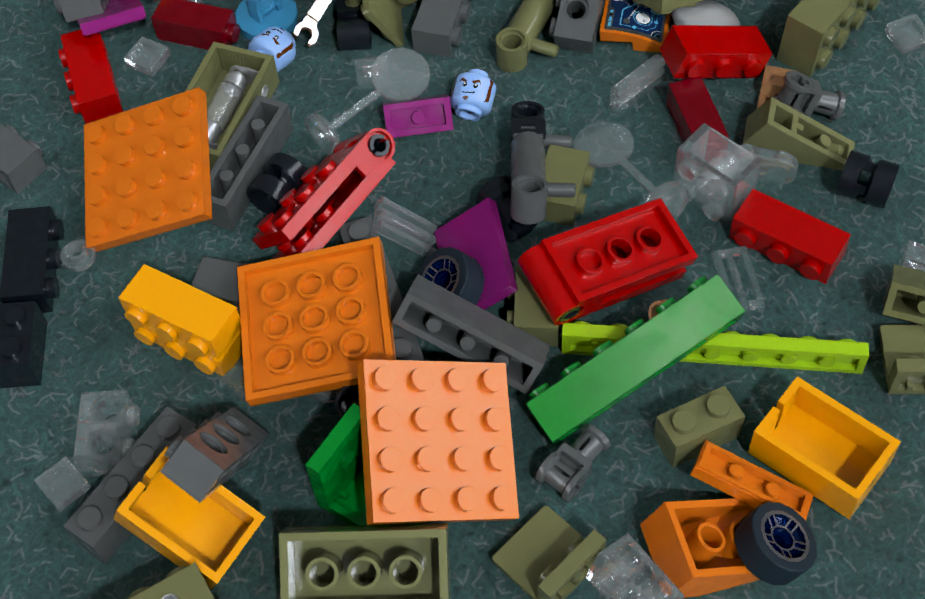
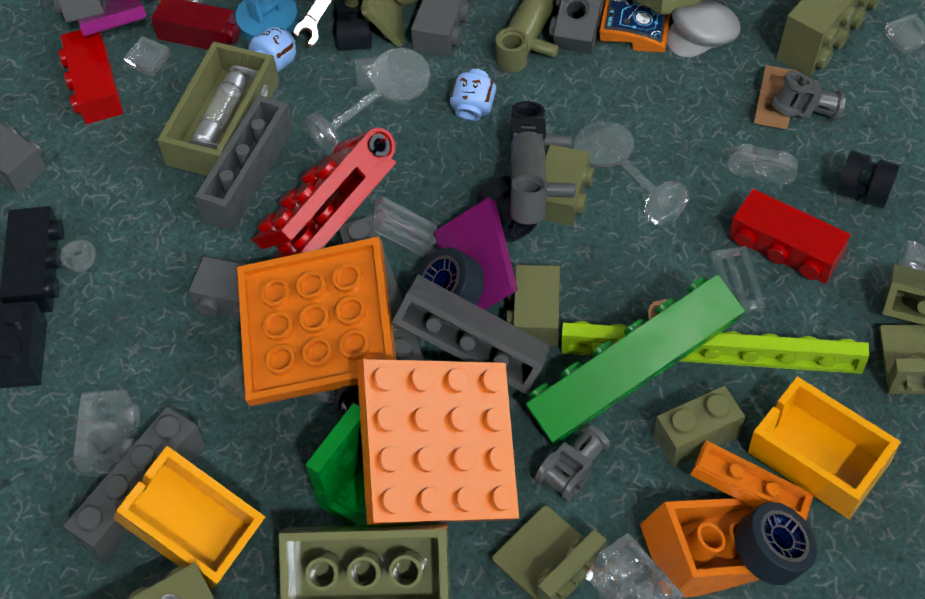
(62, 484): clear plate -> none
(147, 171): orange plate -> none
(183, 320): light orange piece -> none
(213, 452): dark grey brick -> none
(278, 178): black wheel -> none
(418, 115): magenta panel -> none
(607, 261): red hinge -> none
(637, 84): clear tile -> none
(692, 106): dark red brick -> none
(715, 51): red brick -> none
(716, 173): clear brick -> none
(788, 130): olive slope -> none

